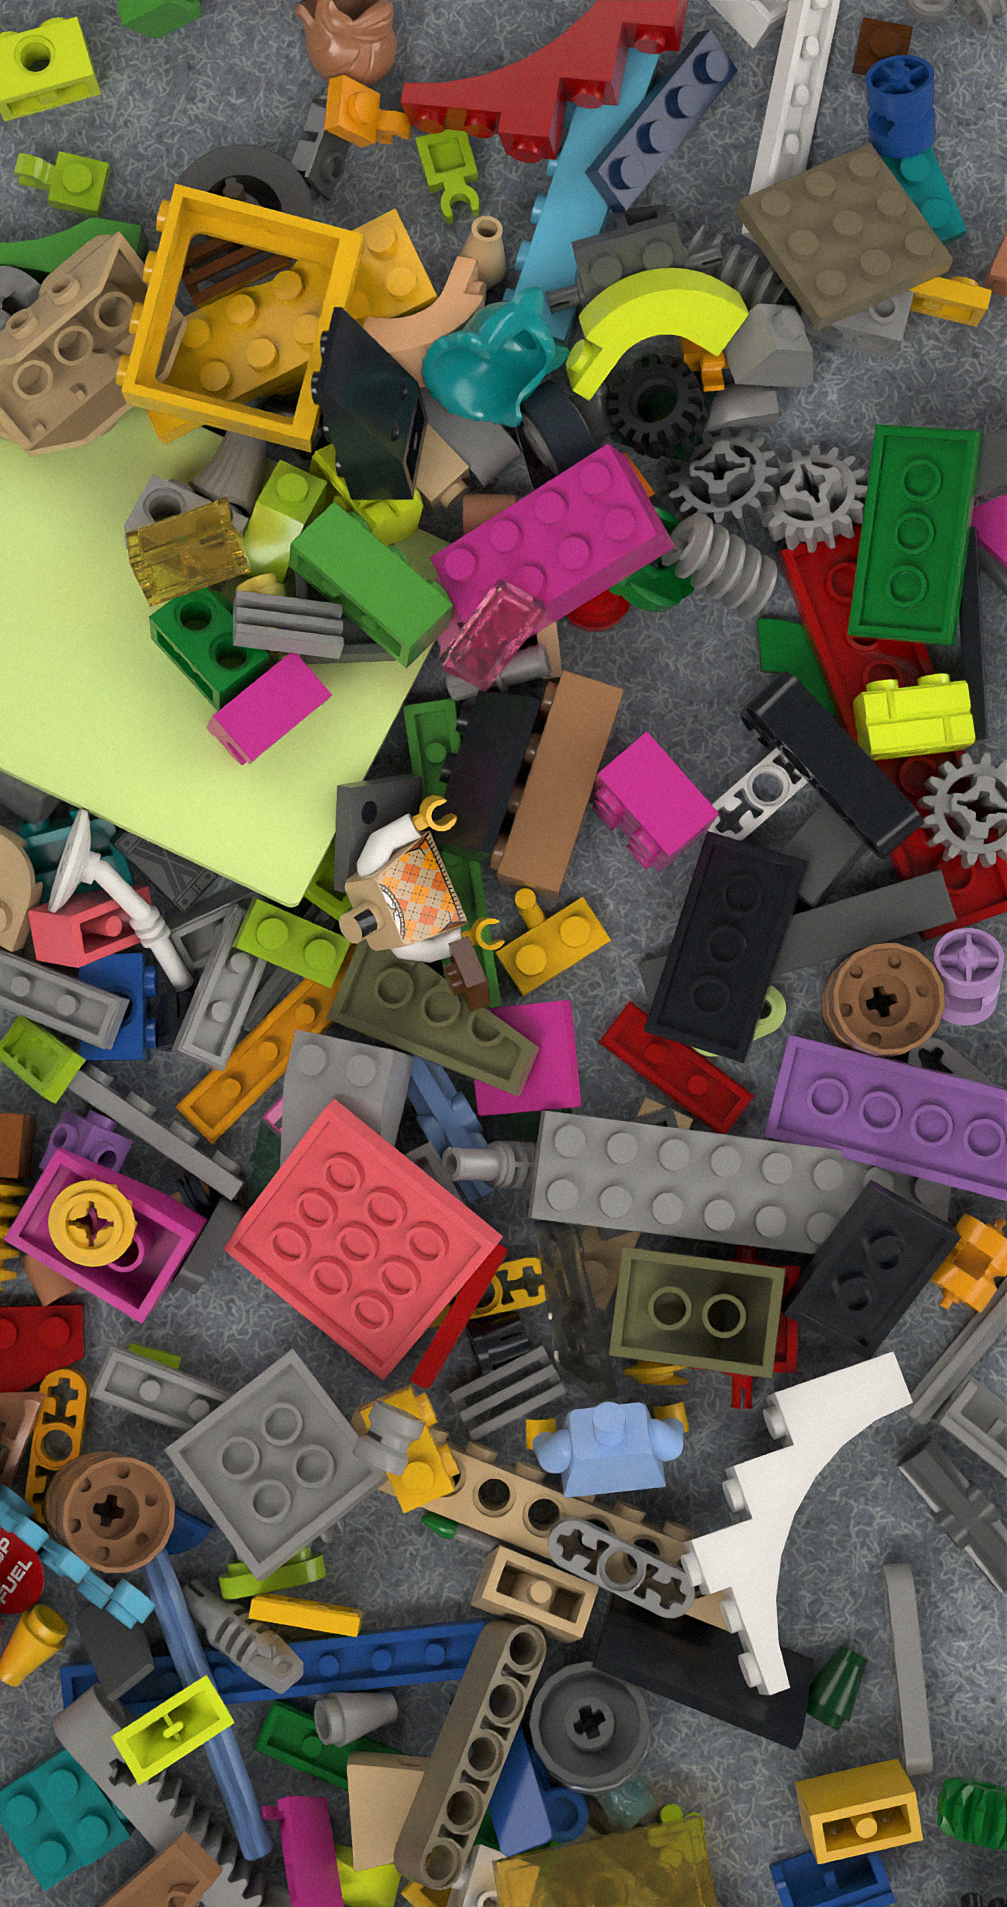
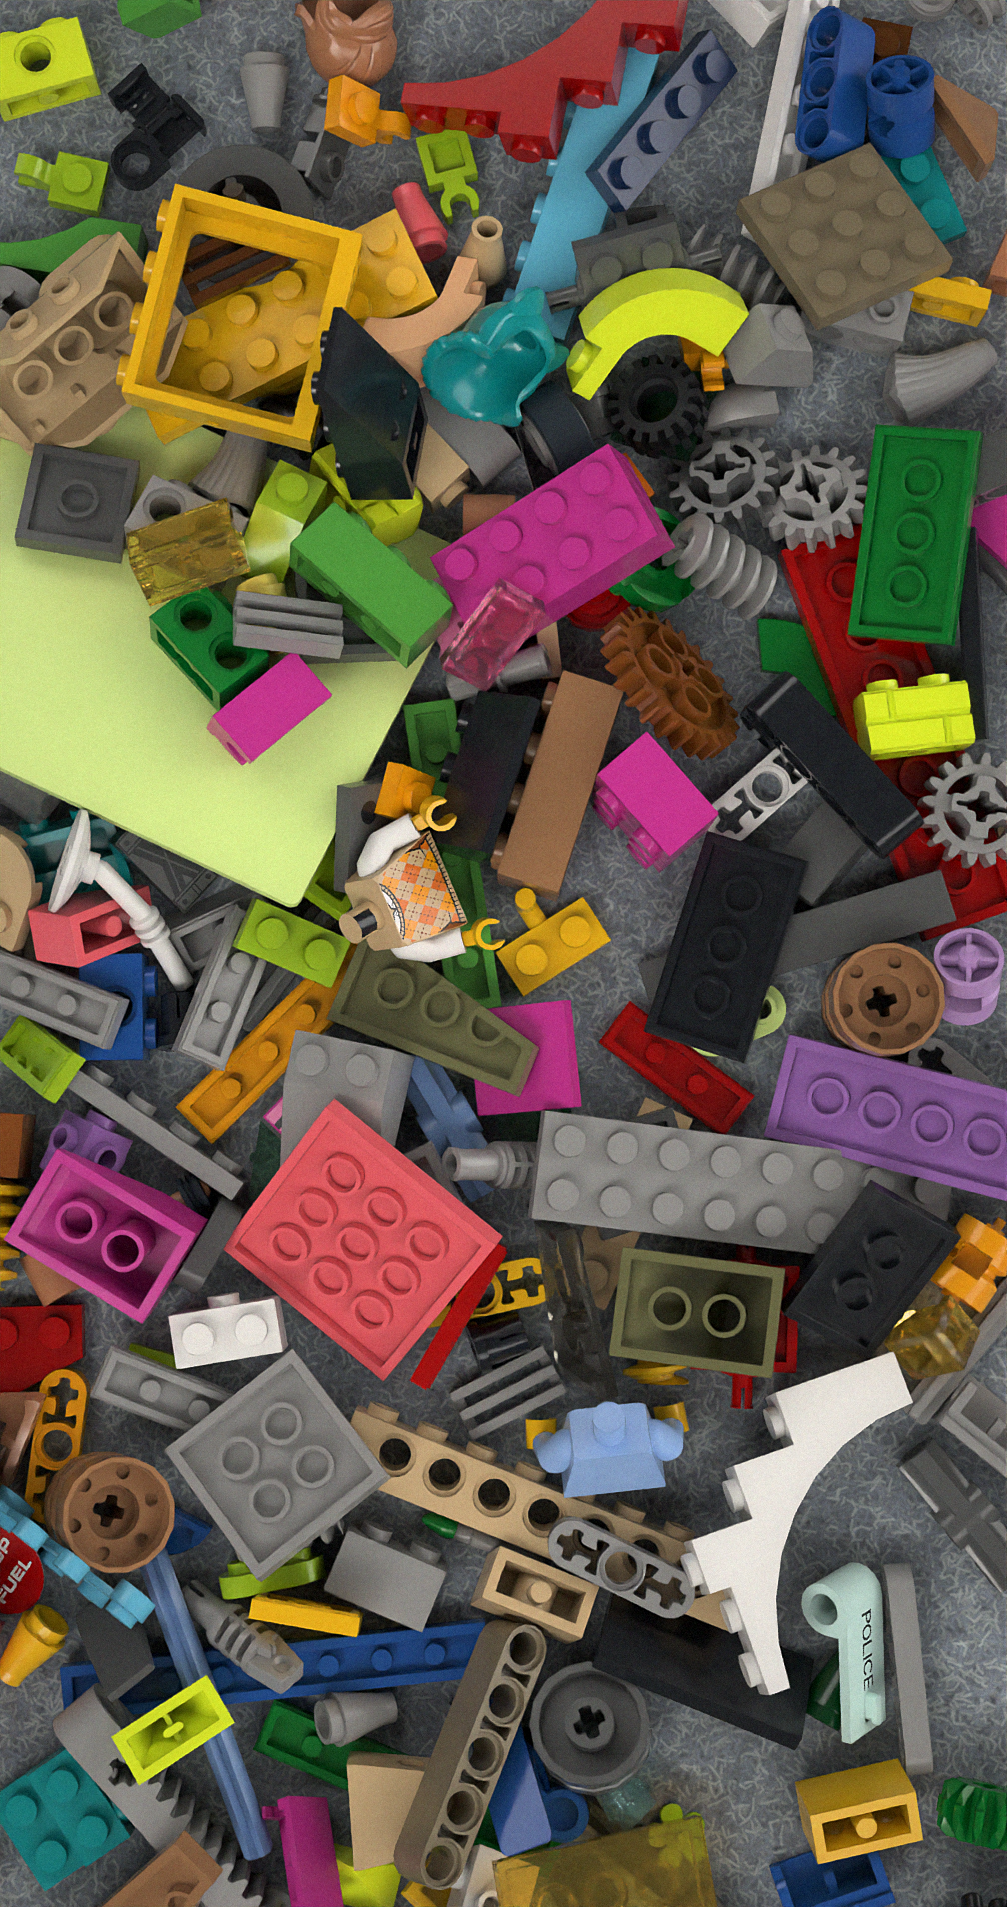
(75, 1239): yellow gear -> none
(77, 503): none -> dark grey plate
(164, 126): none -> black piece
(227, 1330): none -> white brick
(265, 88): none -> light grey cone
(387, 1574): none -> light grey brick
(388, 1438): light grey wheel -> none
(403, 791): none -> light orange plate
(420, 222): none -> coral cone
(429, 1465): yellow brick -> none
(466, 975): reddish brown plate -> none
(669, 683): none -> dark orange gear
(834, 85): none -> blue beam
(850, 1609): none -> light aqua door
(927, 383): none -> light grey piece
(933, 1339): none -> clear yellow brick
(967, 125): none -> medium nougat slope

